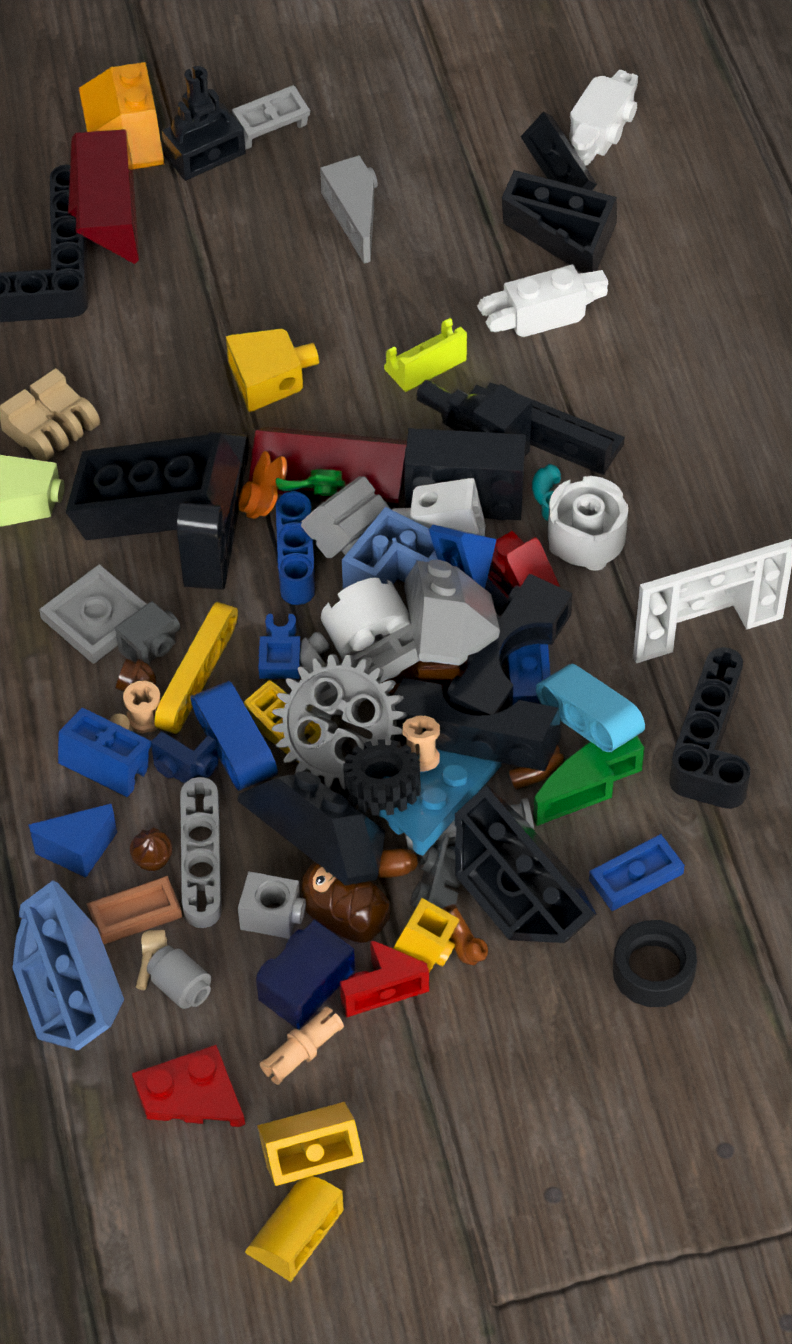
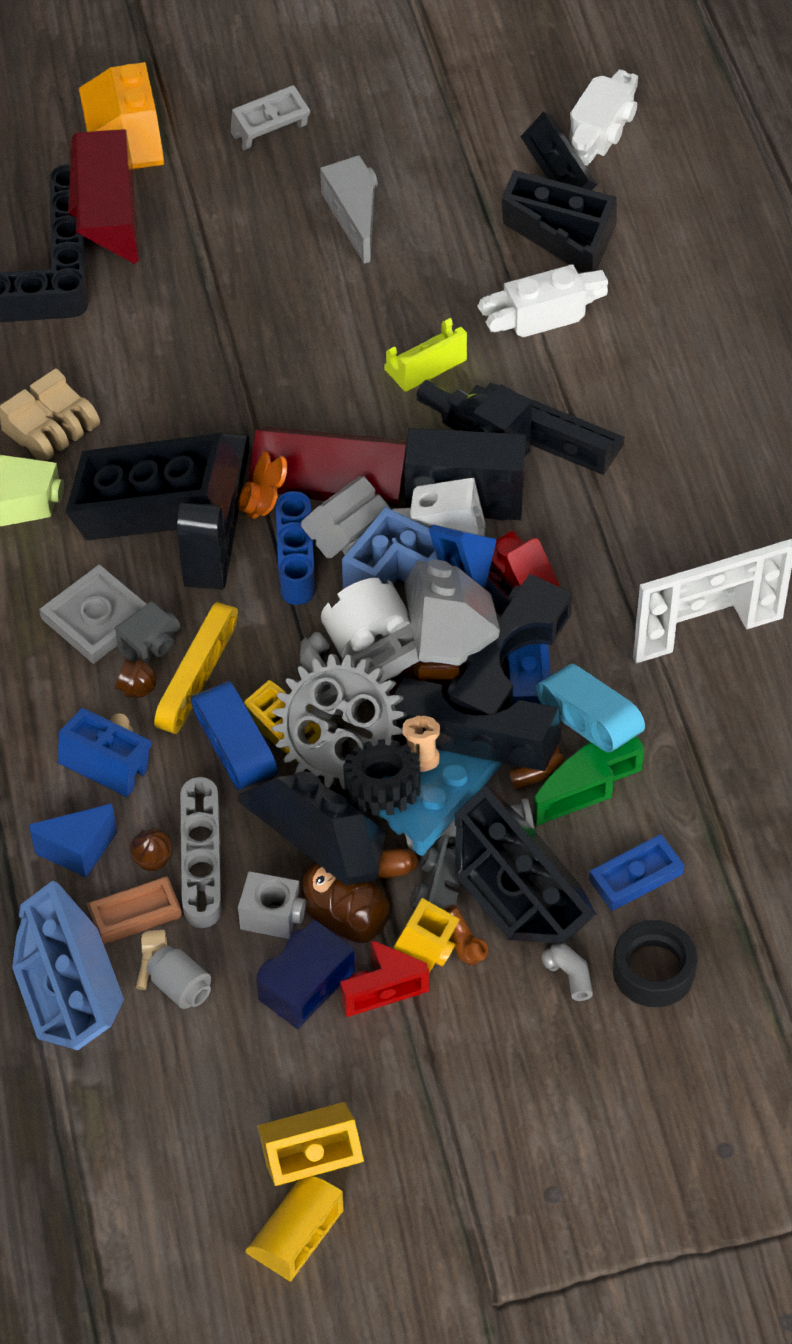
(142, 702): light nougat bush -> none
(181, 762): dark blue bracket -> none
(189, 1090): red wing -> none
(202, 131): black brick -> none
(268, 365): yellow torso -> none
(279, 650): blue plate -> none
(301, 1045): light nougat pin -> none
(323, 481): green plate -> none
(541, 485): teal arm -> none
(574, 965): none -> light grey arm
(587, 522): white brick -> none
(710, 765): black beam -> none

